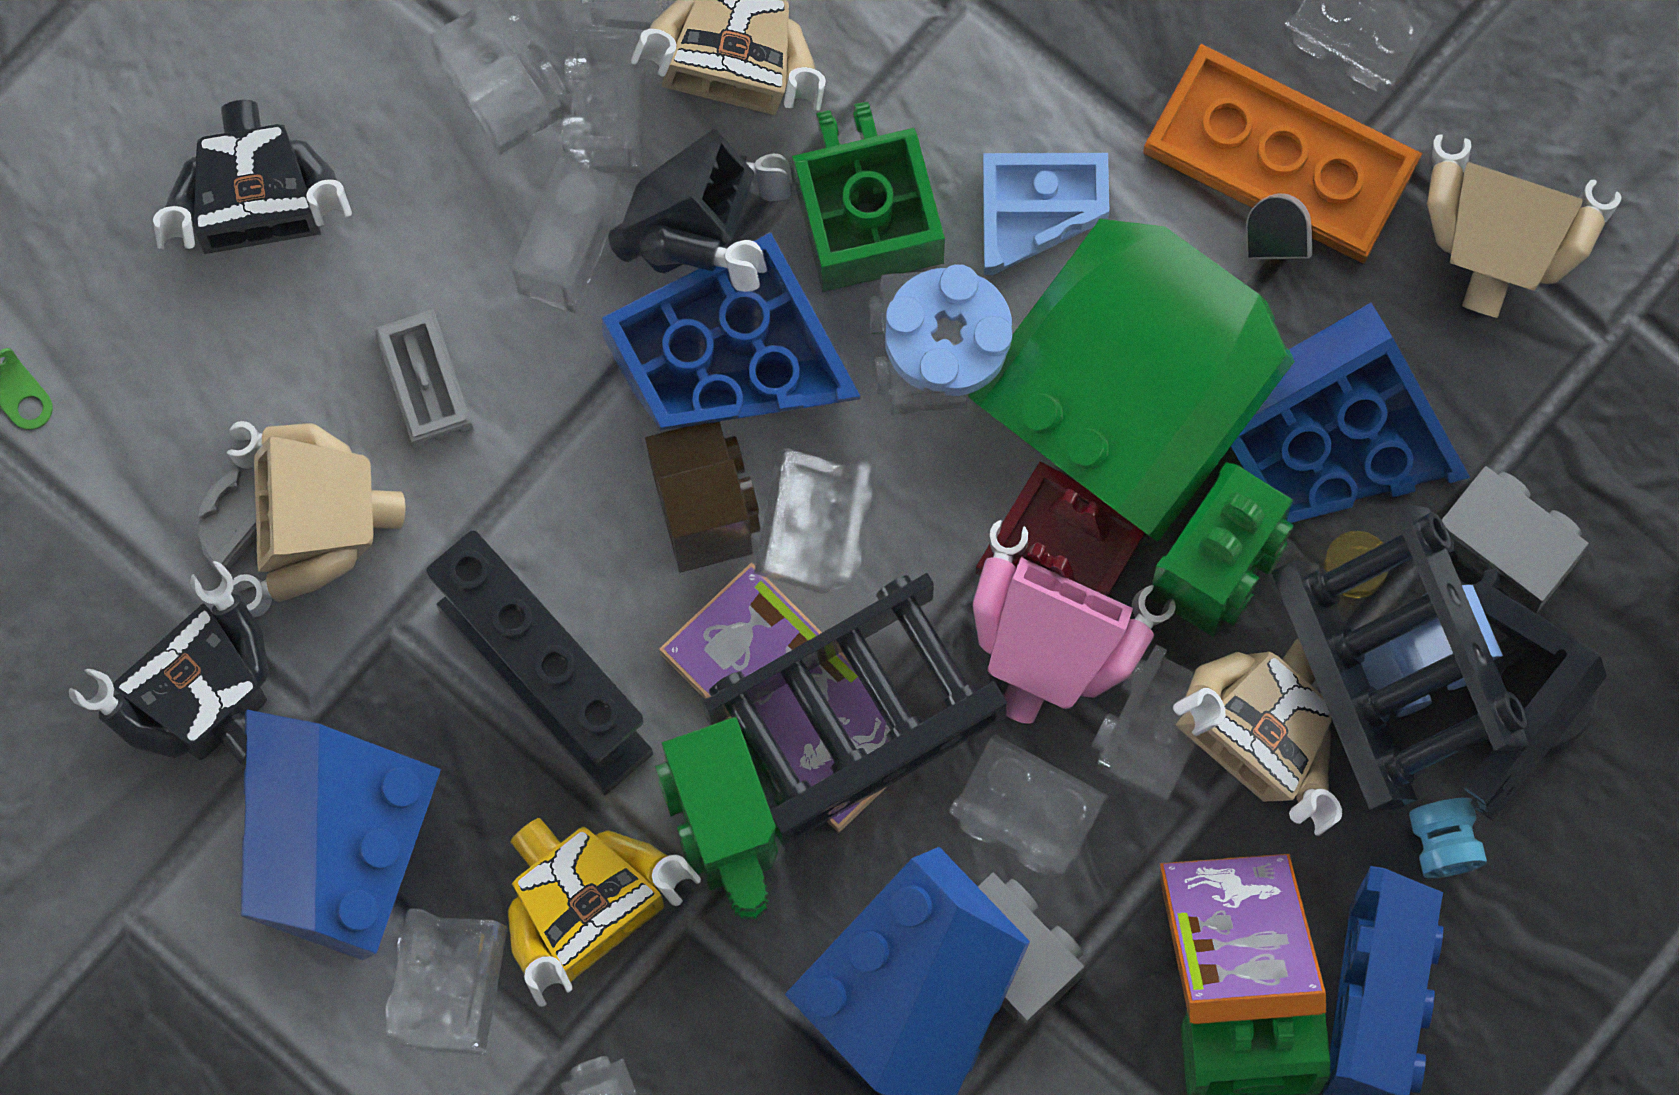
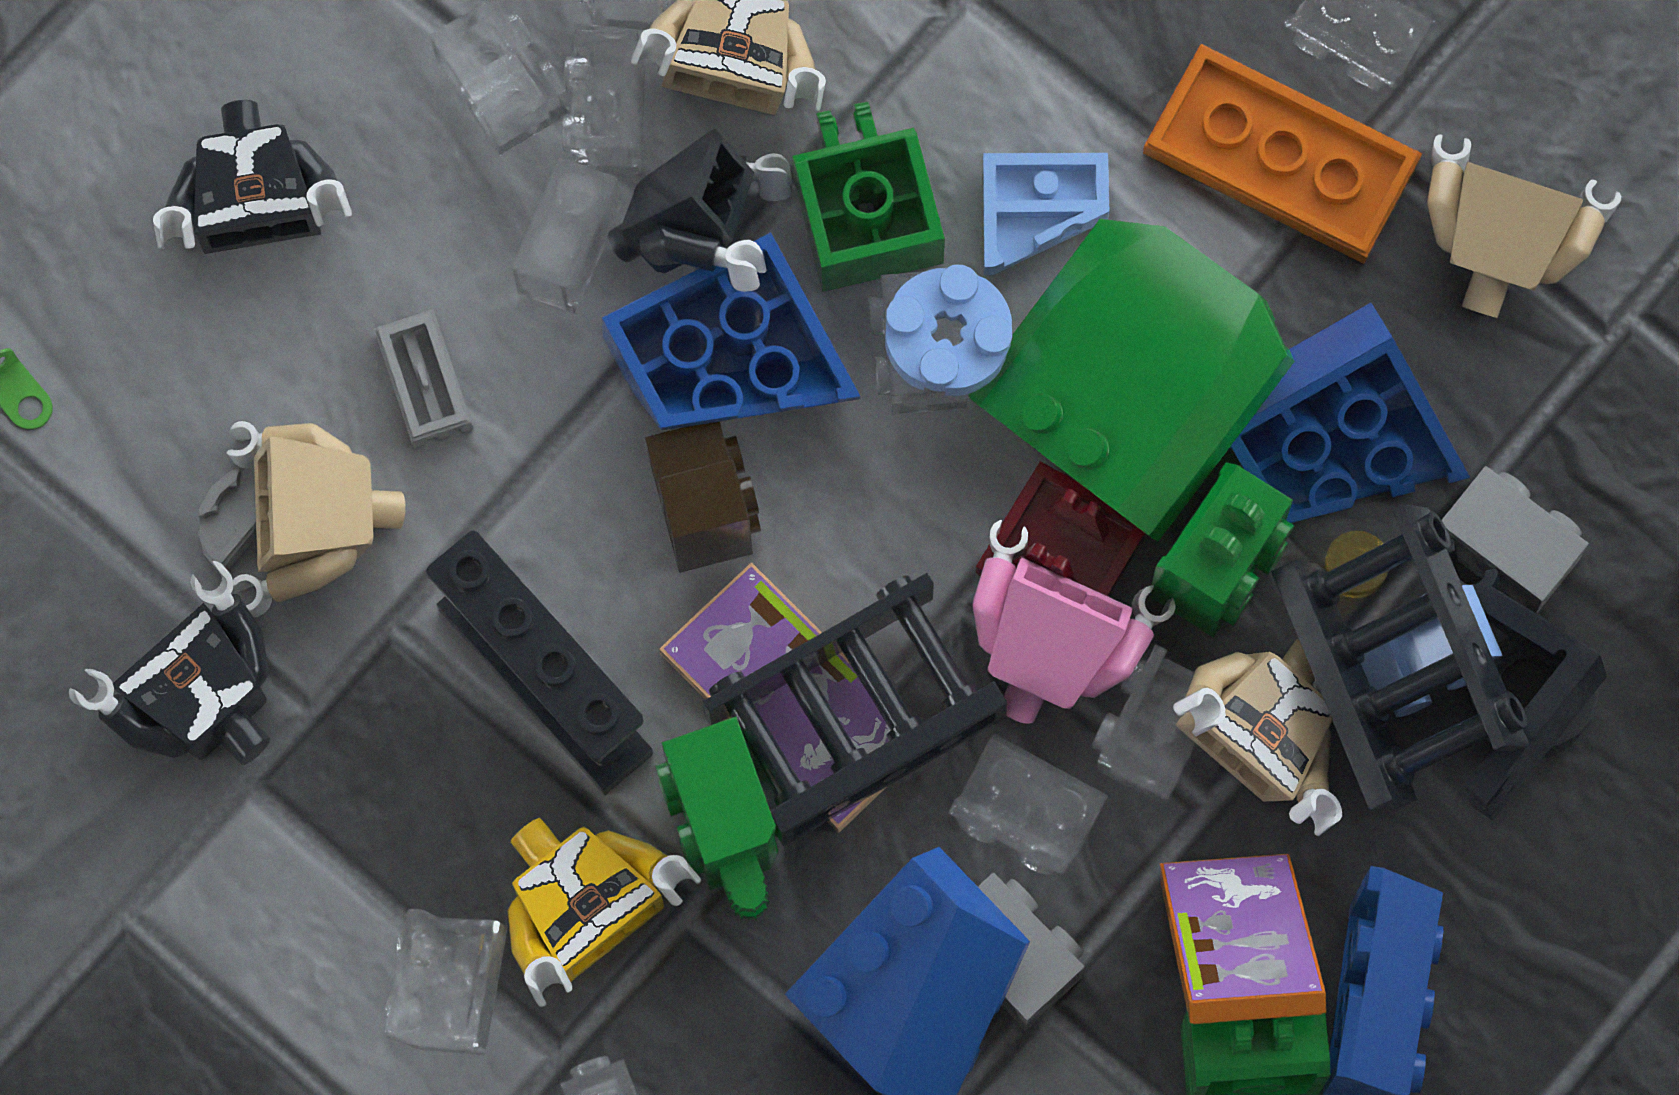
(327, 831): blue wedge -> none
(813, 521): clear bracket -> none
(1279, 229): black tile -> none
(1447, 838): medium azure wheel -> none

